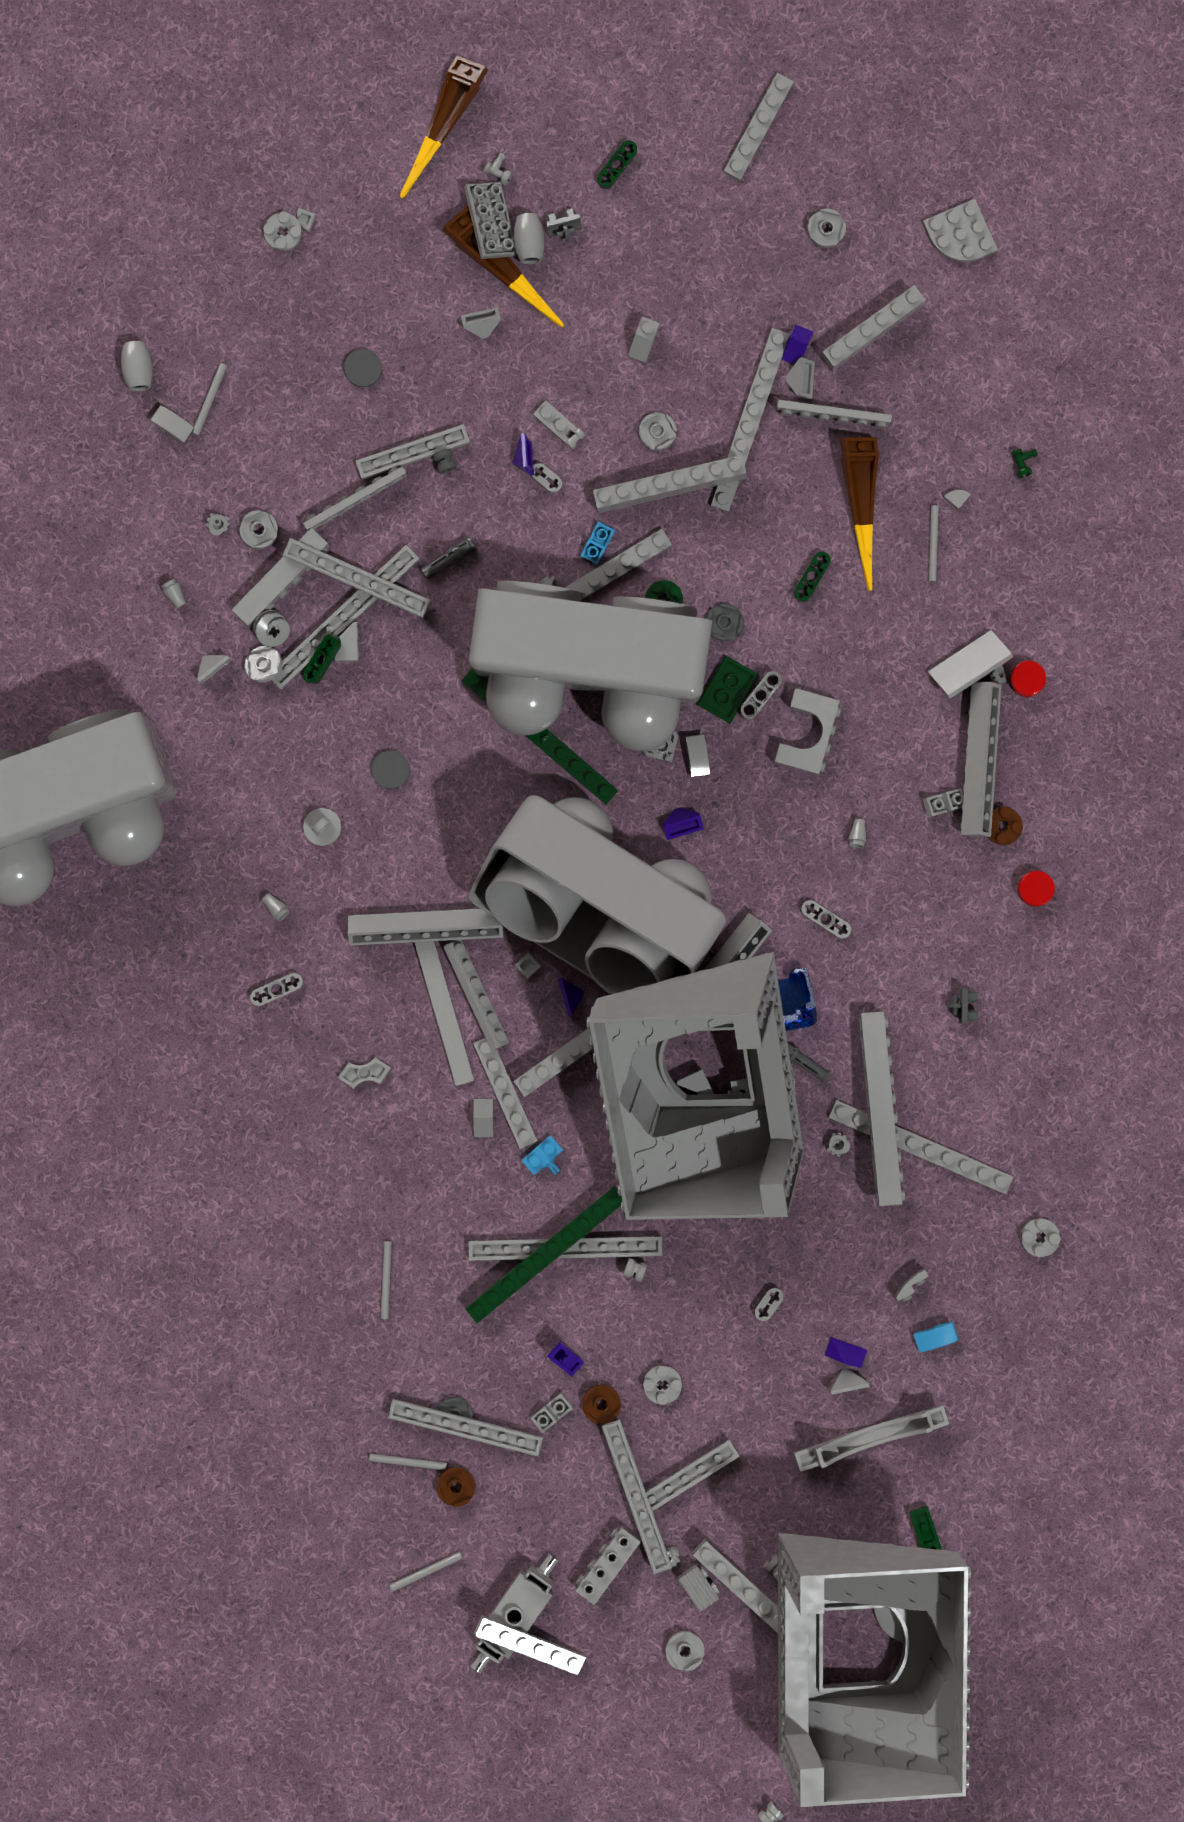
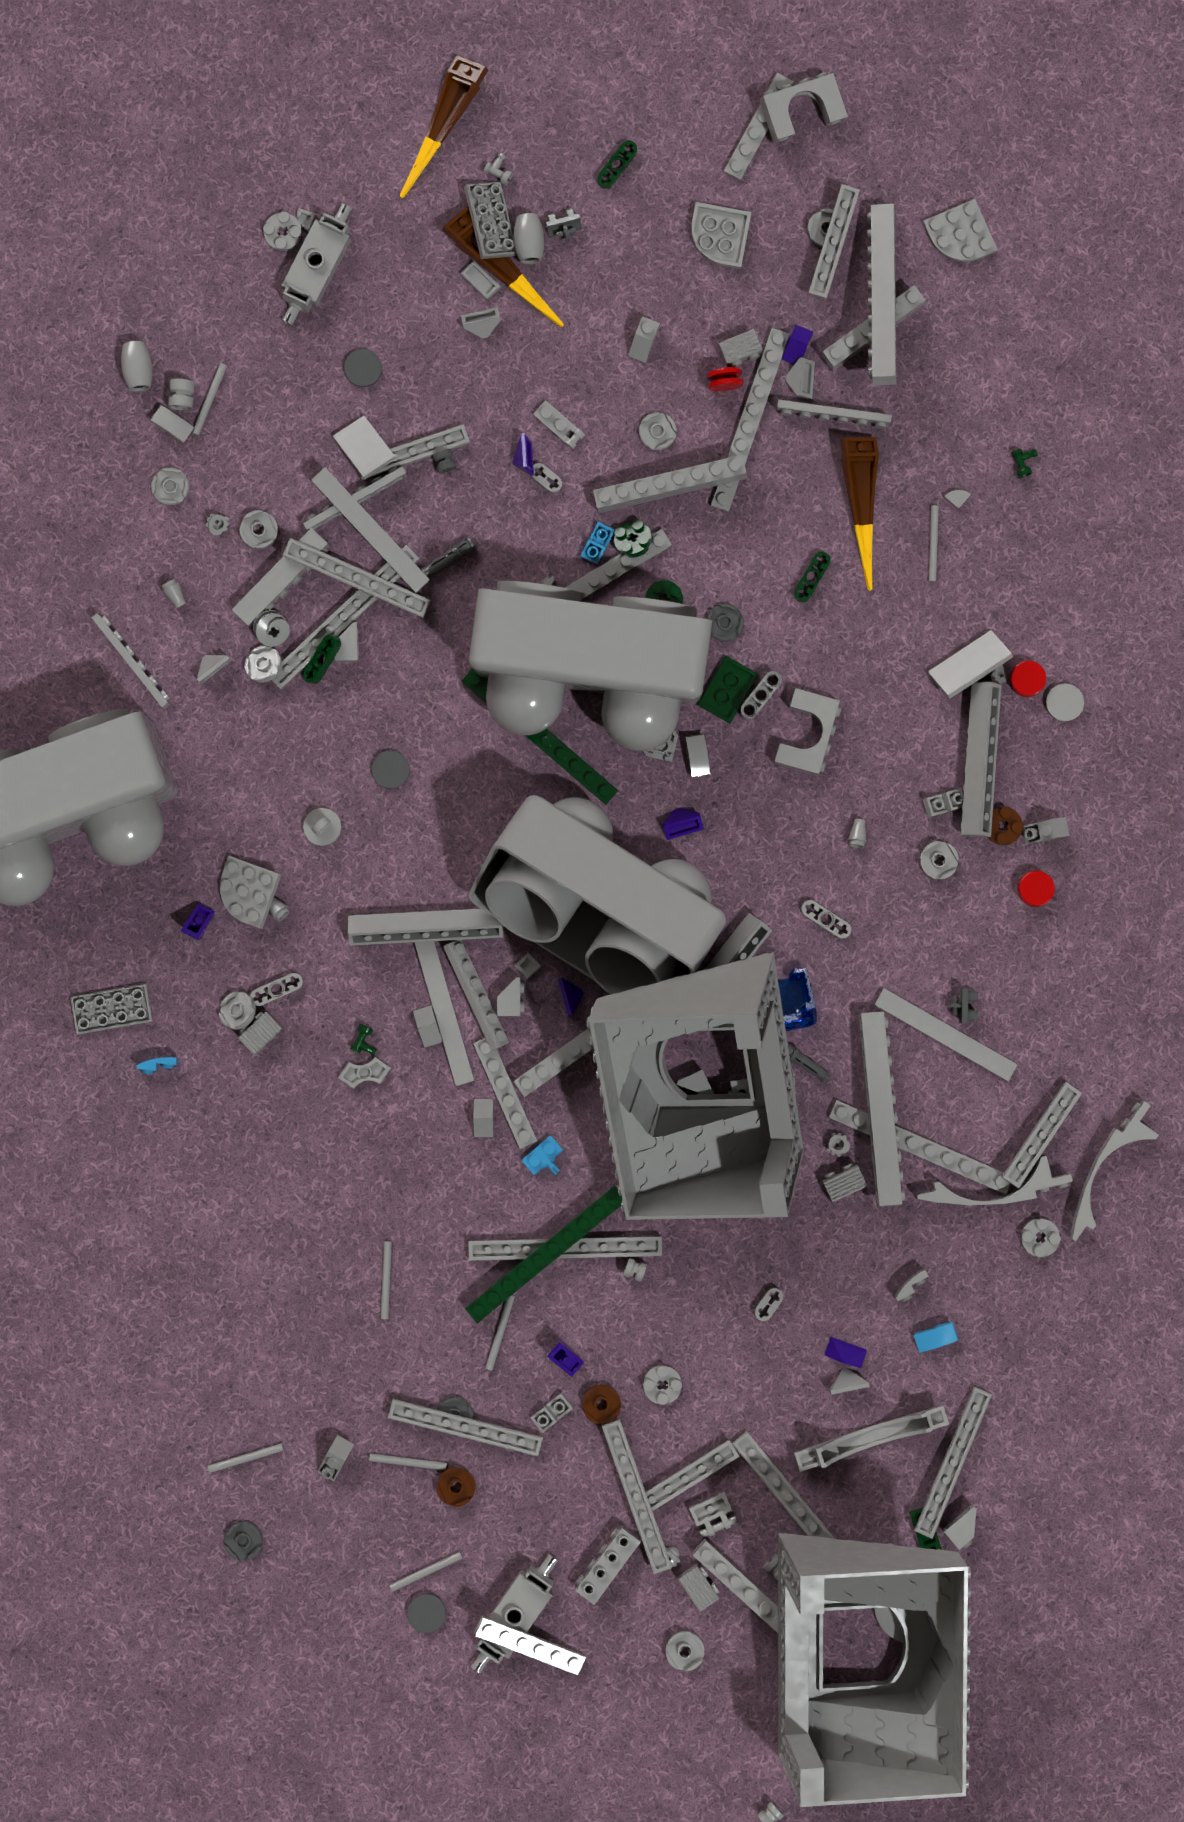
(111, 1009): none -> light grey tile
(127, 653): none -> light grey plate
(152, 1065): none -> dark azure slope
(170, 486): none -> light grey tile
(181, 394): none -> light grey wheel
(198, 922): none -> dark purple slope
(237, 1010): none -> light grey tile
(245, 1458): none -> light grey bar
(246, 1535): none -> dark grey tile
(248, 891): none -> light grey plate
(260, 1032): none -> light grey brick
(312, 280): none -> light grey brick
(335, 1458): none -> light grey slope
(359, 1043): none -> dark green piece
(364, 447): none -> light grey tile
(370, 530): none -> light grey tile
(426, 1613): none -> dark grey tile
(427, 1026): none -> light grey slope
(480, 280): none -> light grey tile
(499, 1333): none -> light grey bar
(509, 1000): none -> light grey slope
(629, 530): none -> plate
(711, 1509): none -> light grey plate
(720, 233): none -> light grey plate
(725, 379): none -> red head
(740, 348): none -> light grey brick
(780, 1487): none -> light grey tile
(822, 90): none -> light grey arch
(833, 241): none -> light grey plate
(844, 1182): none -> light grey brick
(883, 295): none -> light grey brick
(945, 1034): none -> light grey tile
(949, 863): none -> light grey plate
(952, 1462): none -> light grey tile
(962, 1528): none -> light grey slope
(1039, 1180): none -> light grey slope
(1041, 1135): none -> light grey plate
(1045, 830): none -> light grey slope
(1064, 702): none -> light grey tile
(1131, 1131): none -> light grey slope

